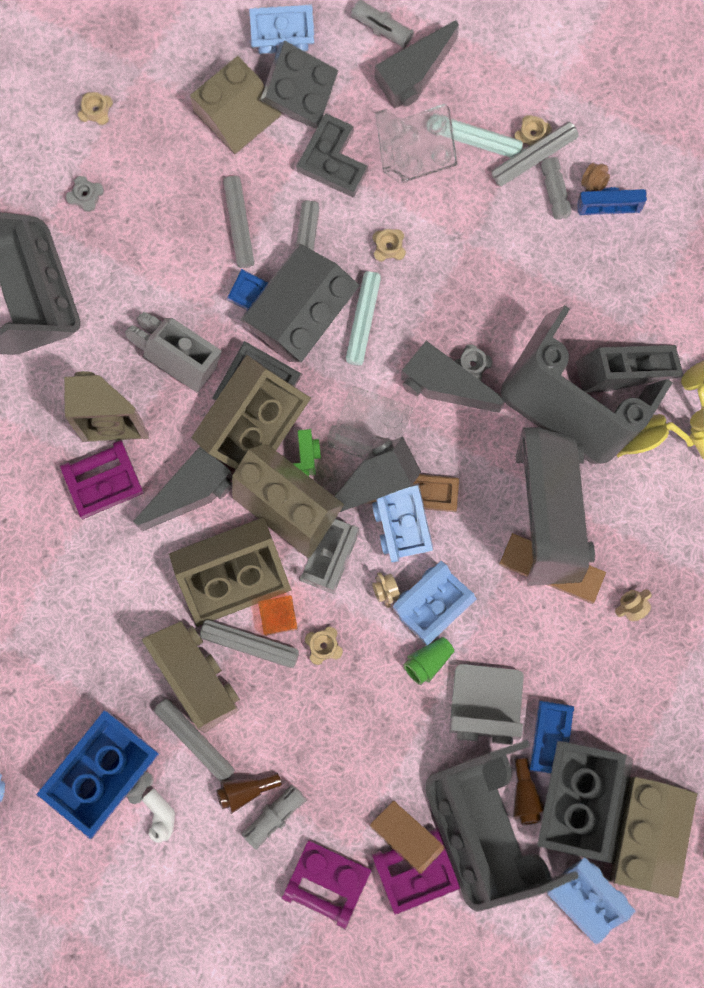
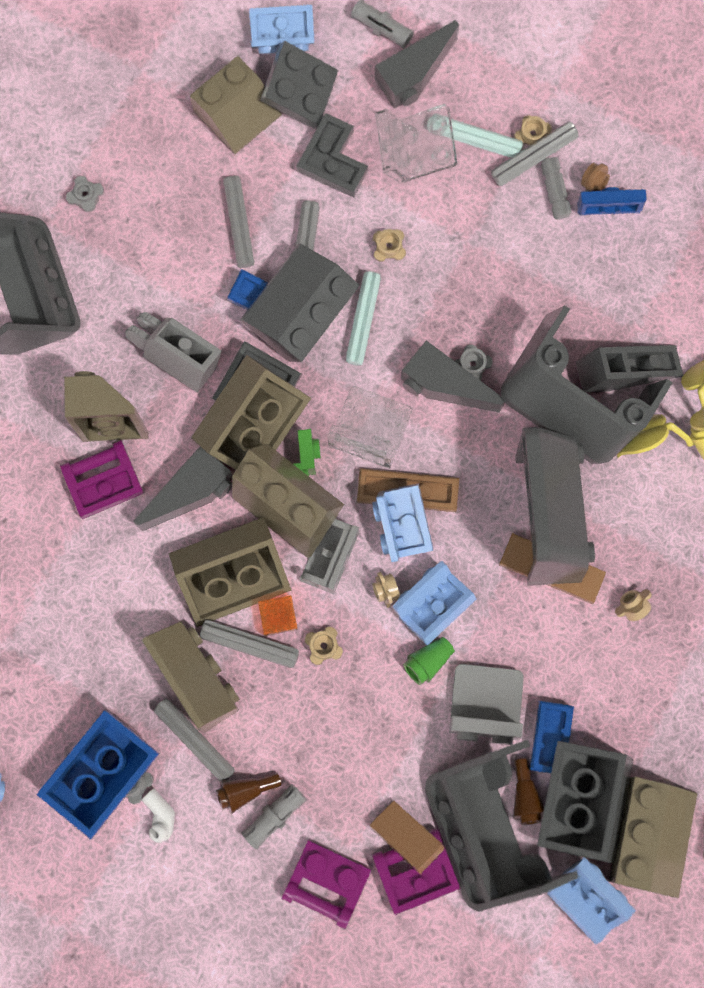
(92, 100): tan plate -> none
(383, 472): dark grey slope -> none

